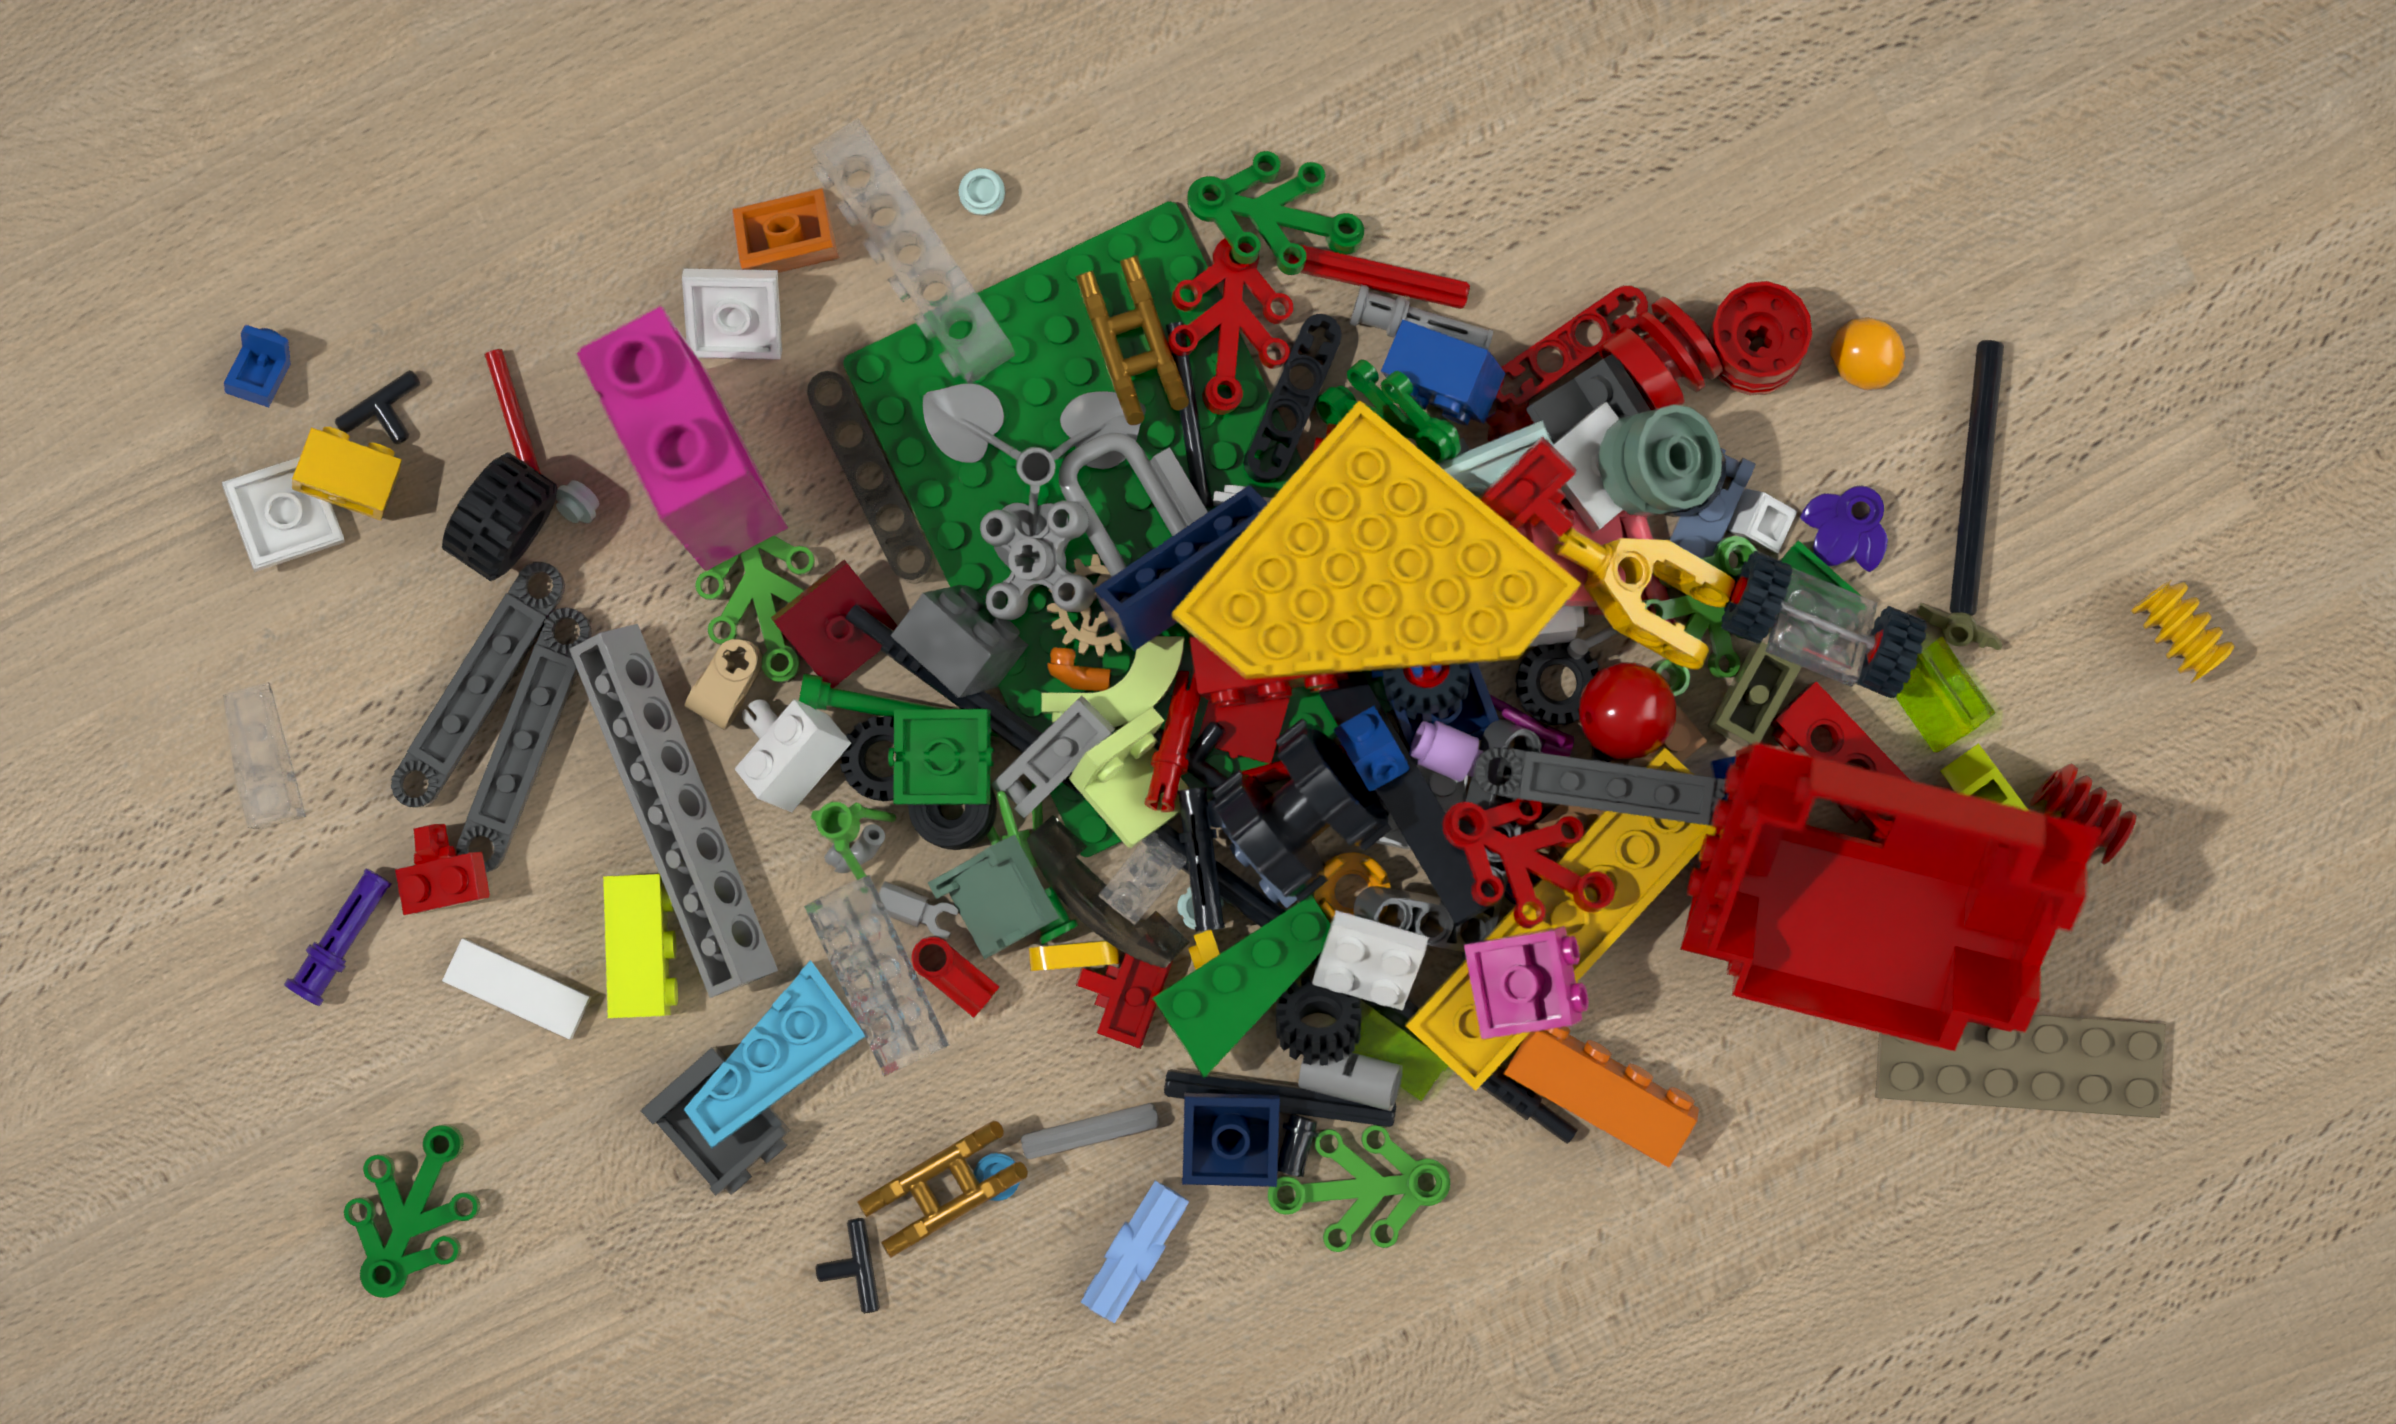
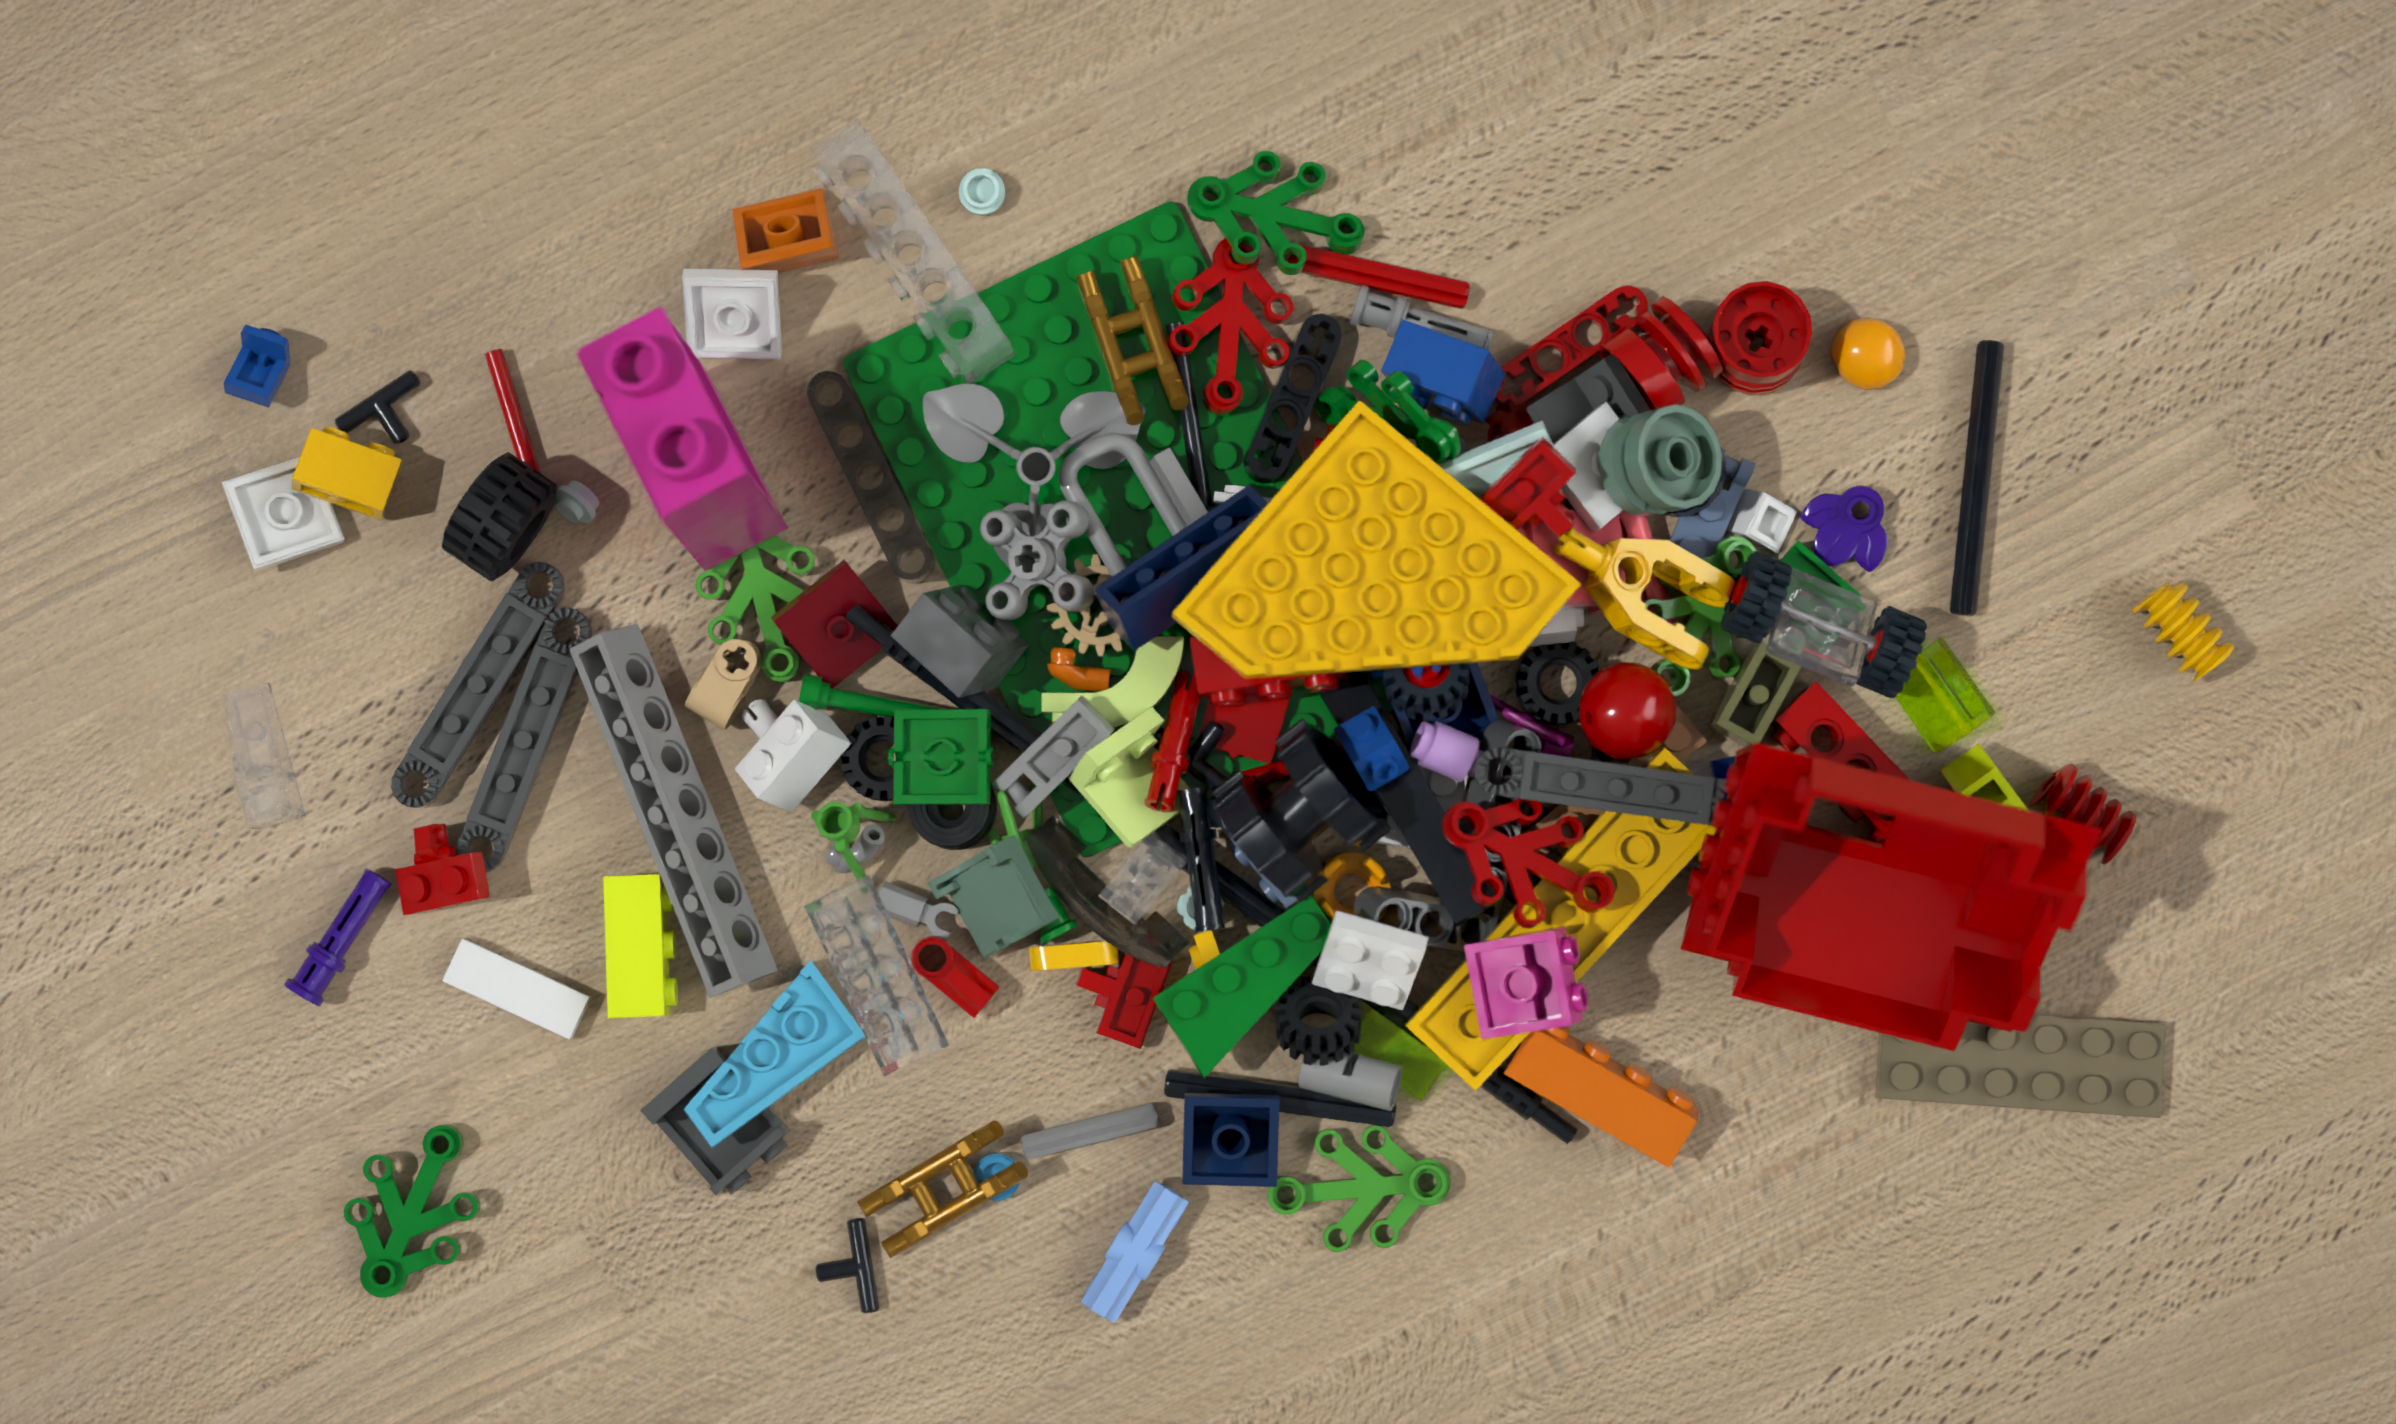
(1296, 1144): black pin -> none
(1579, 647): light grey hinge -> none
(1959, 627): olive piece -> none

